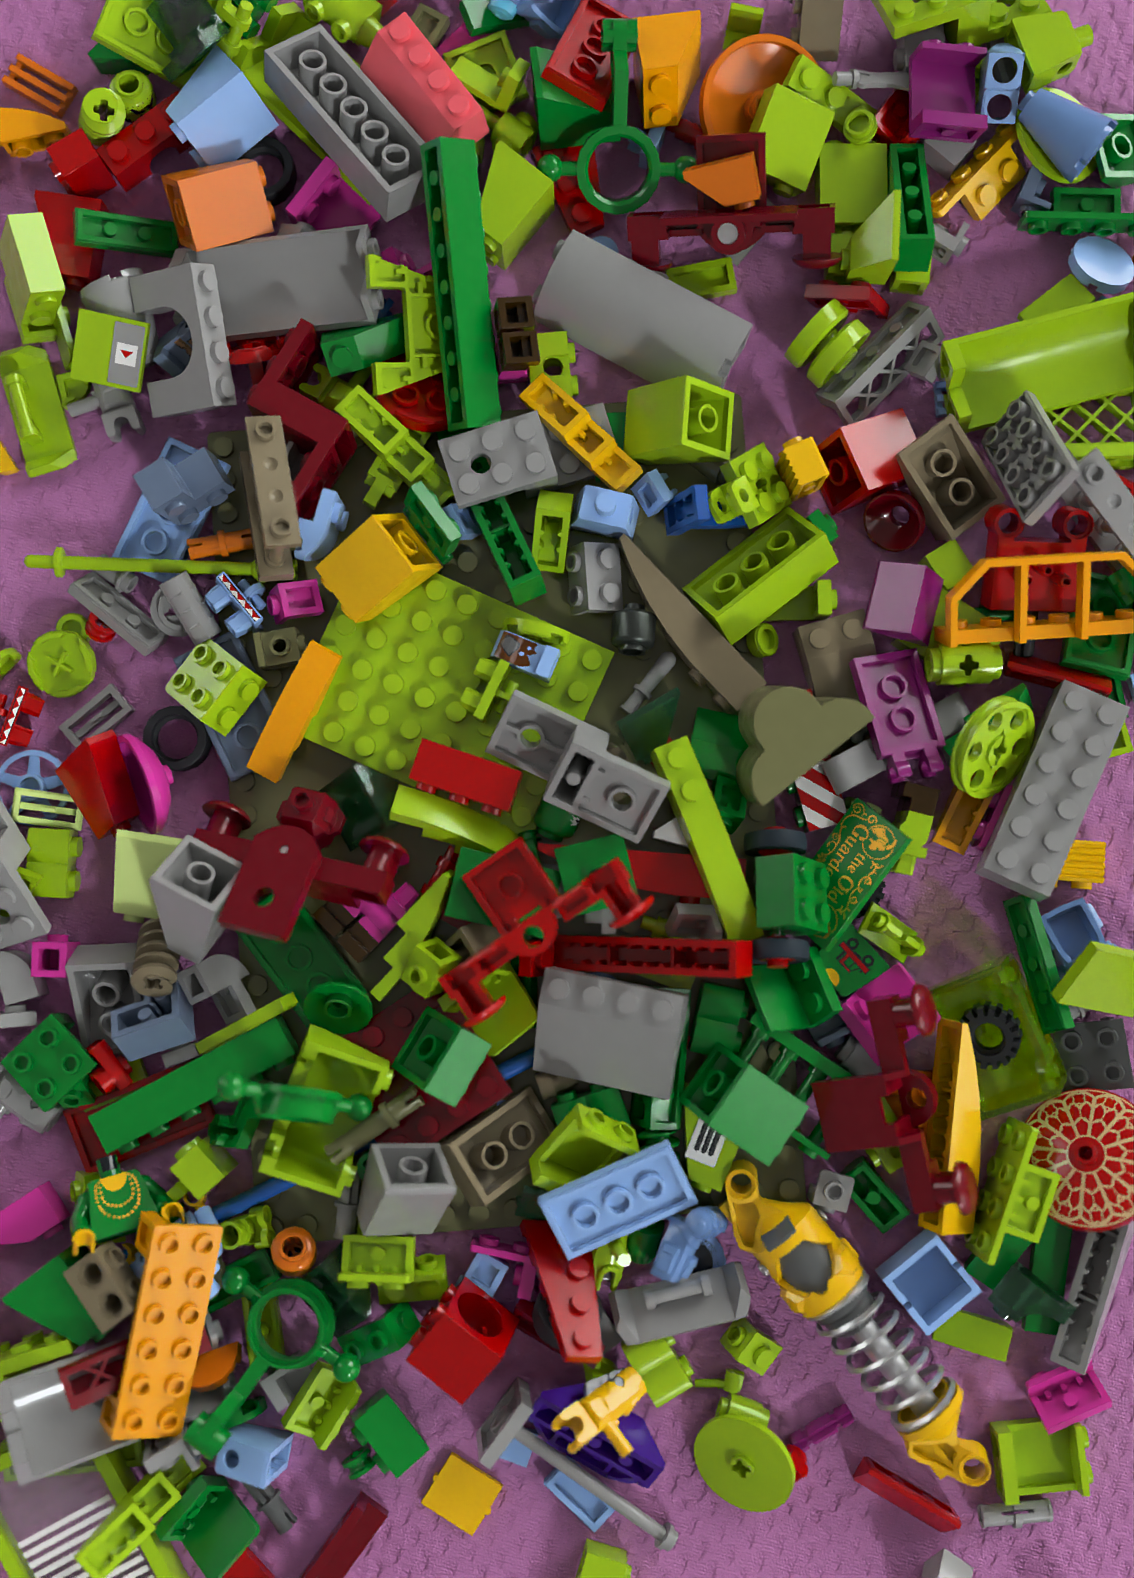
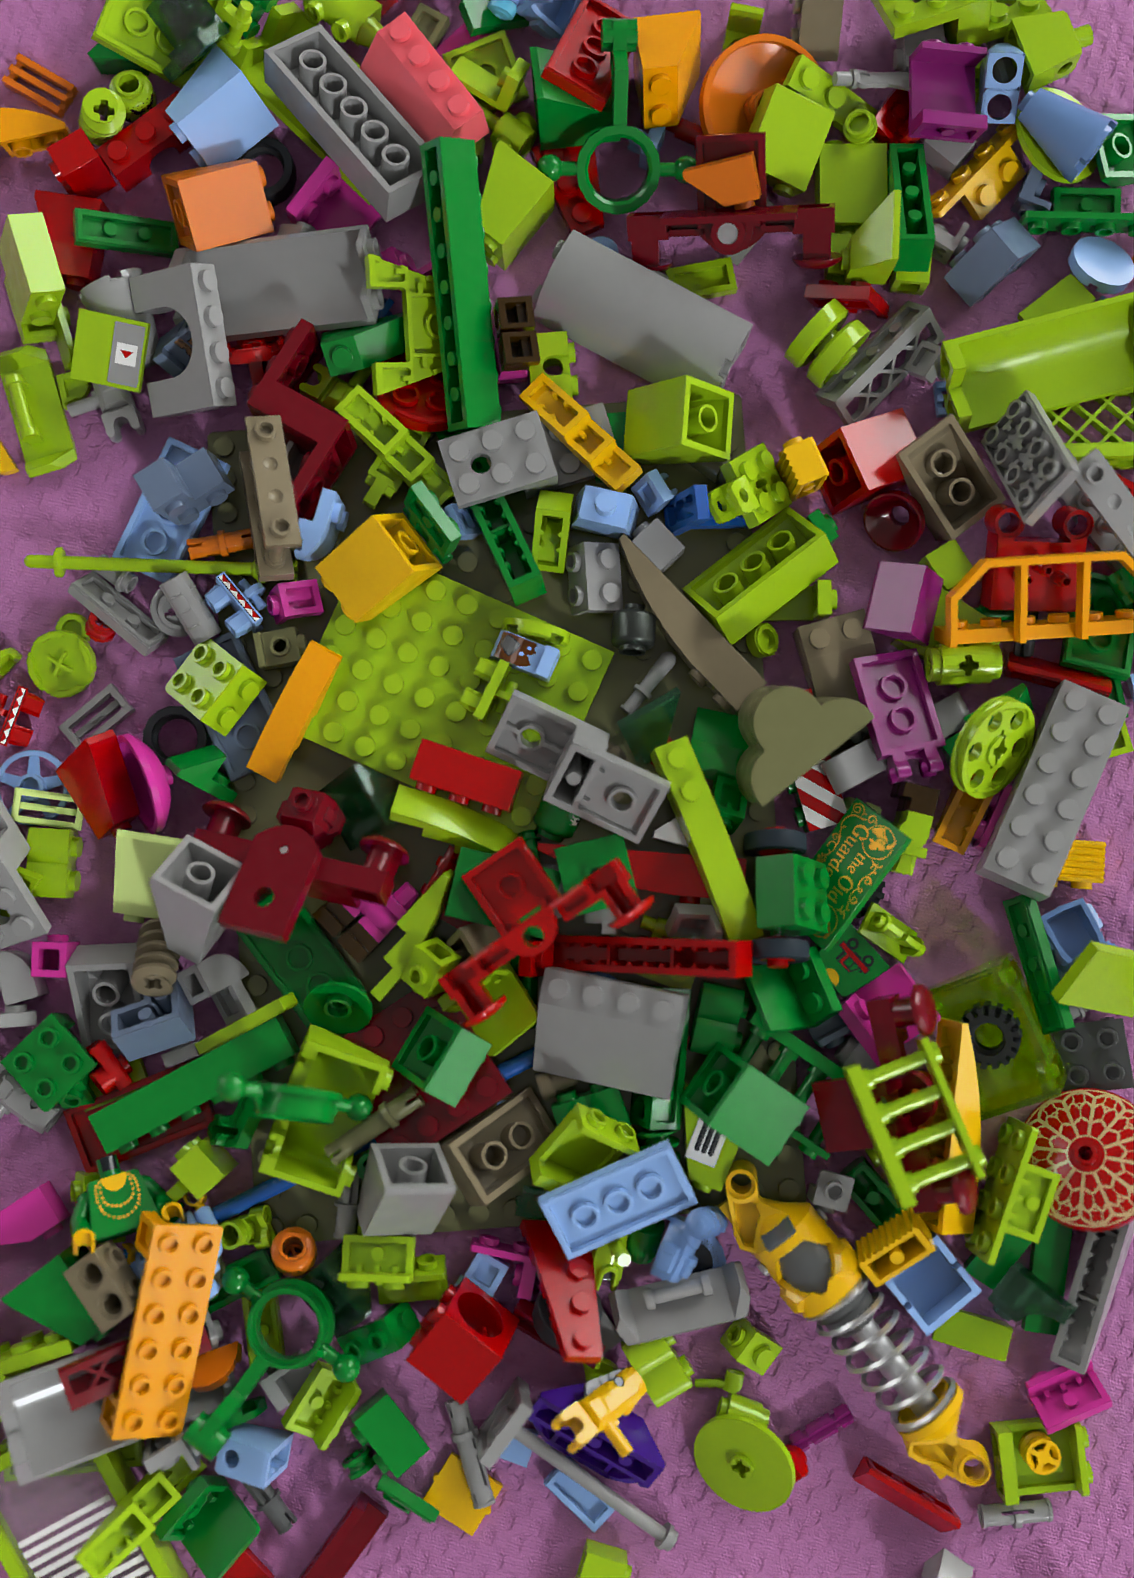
(201, 770): none -> green slope
(405, 1499): none -> green tile
(465, 1437): none -> light grey pin
(658, 544): none -> light grey brick
(890, 1149): none -> lime fence
(894, 1247): none -> yellow brick
(996, 254): none -> sand blue brick
(1046, 1458): none -> yellow wheel

